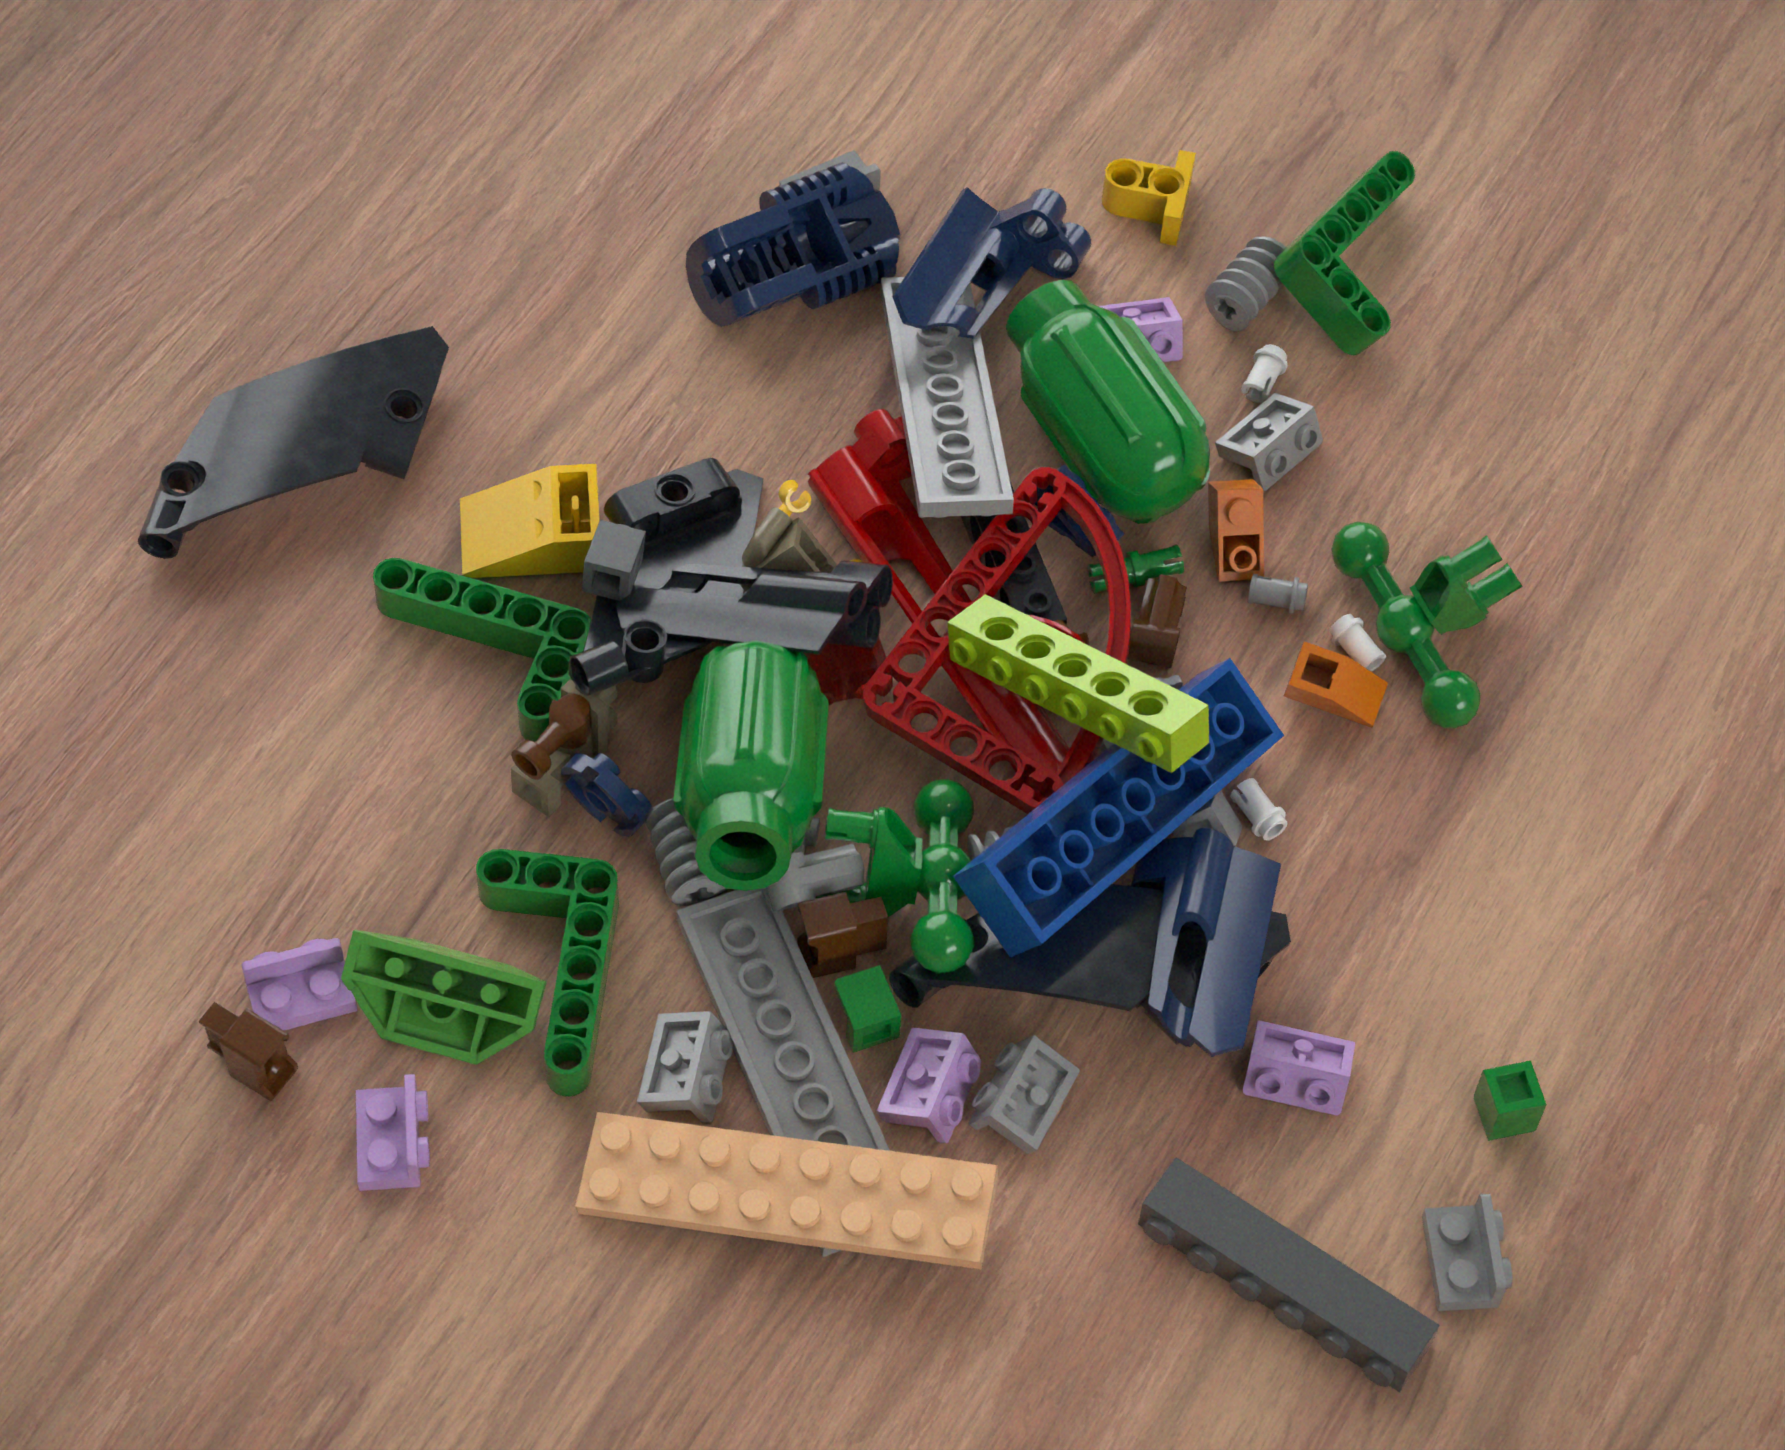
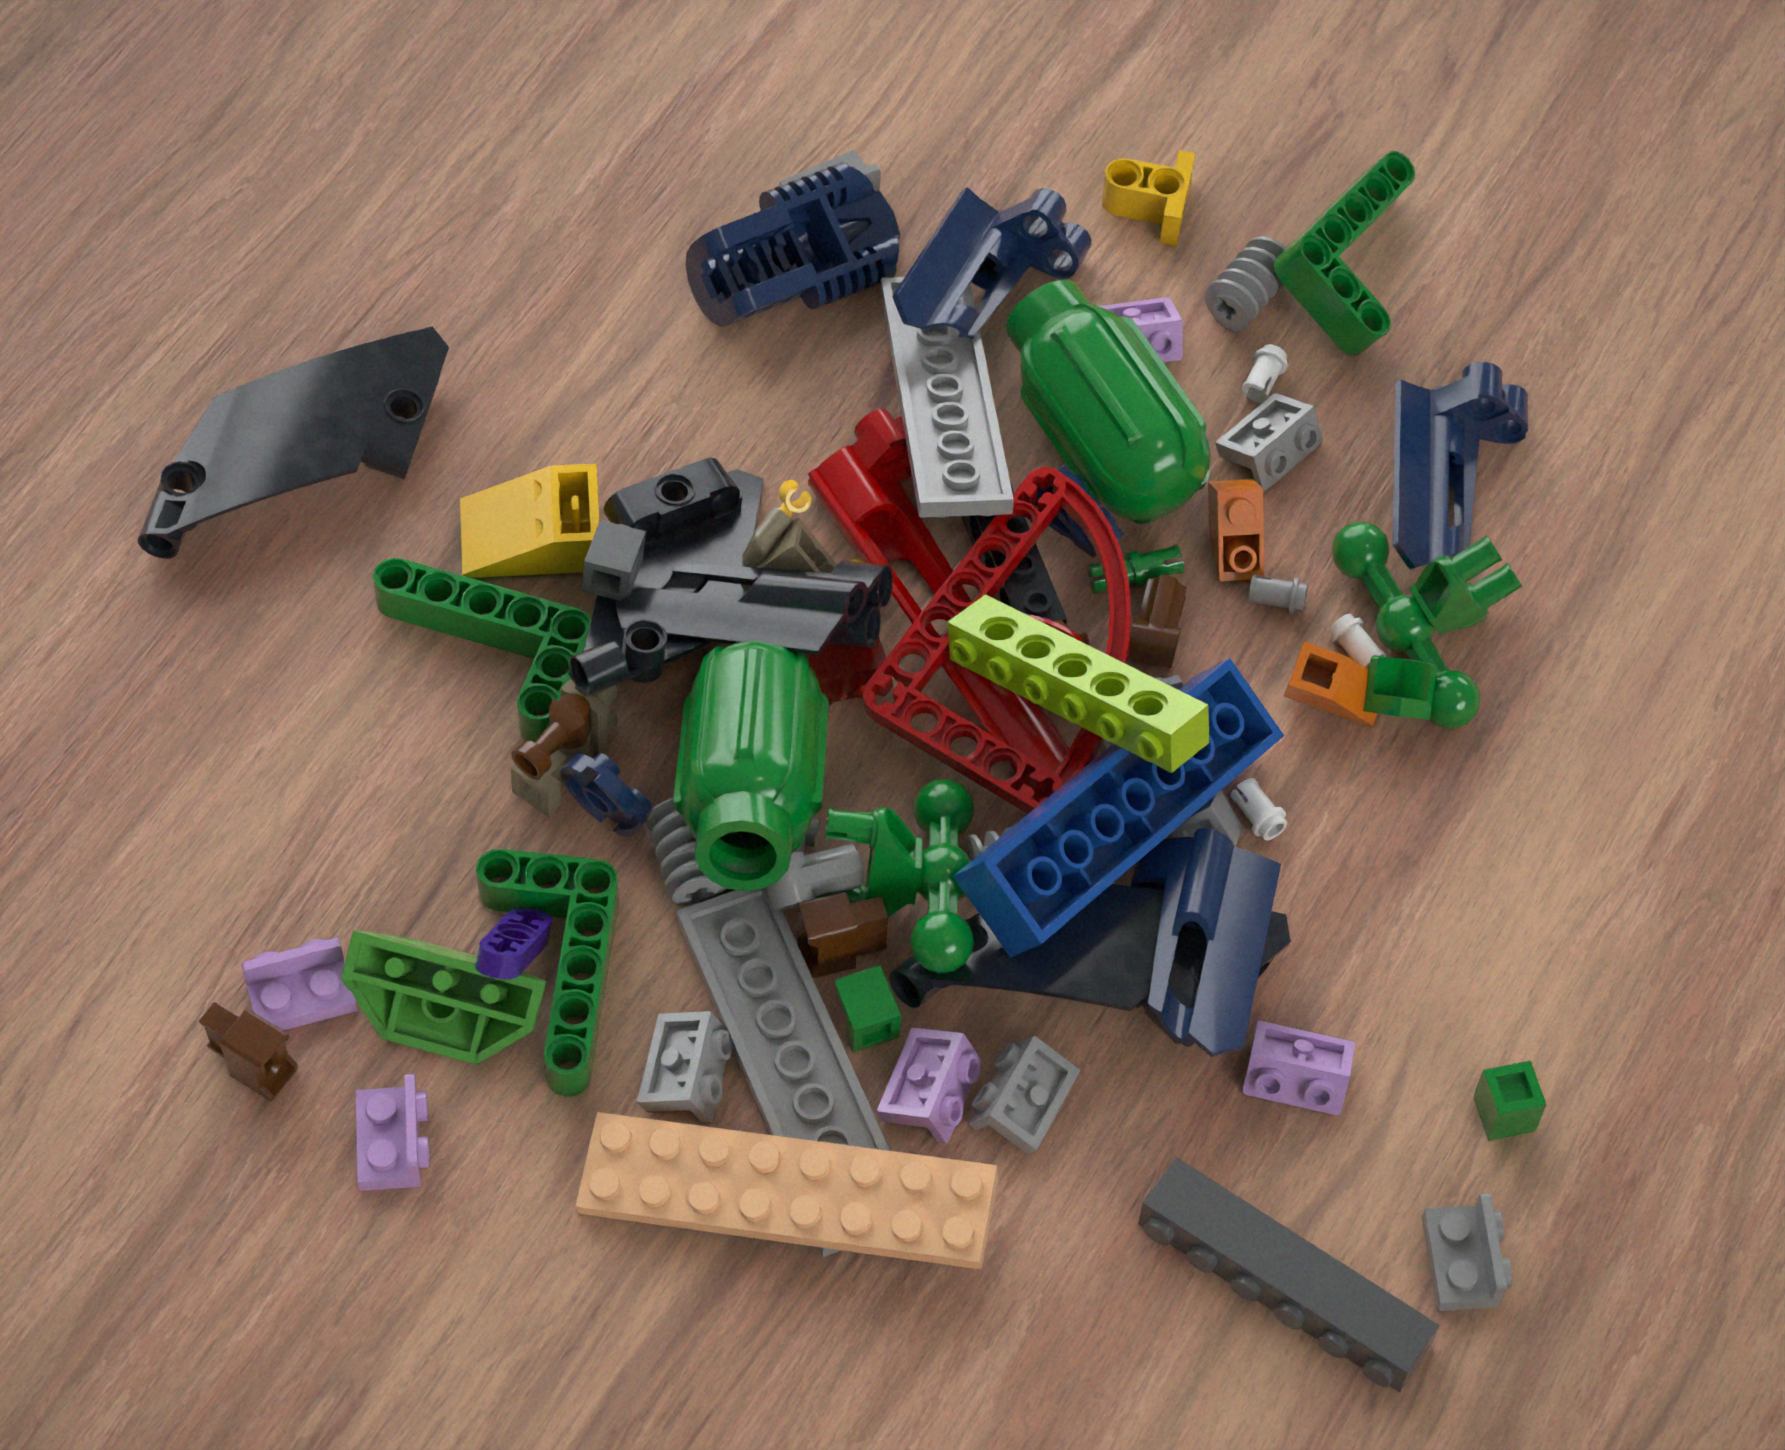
(513, 943): none -> dark purple beam
(1400, 687): none -> green panel
(1439, 448): none -> dark blue panel

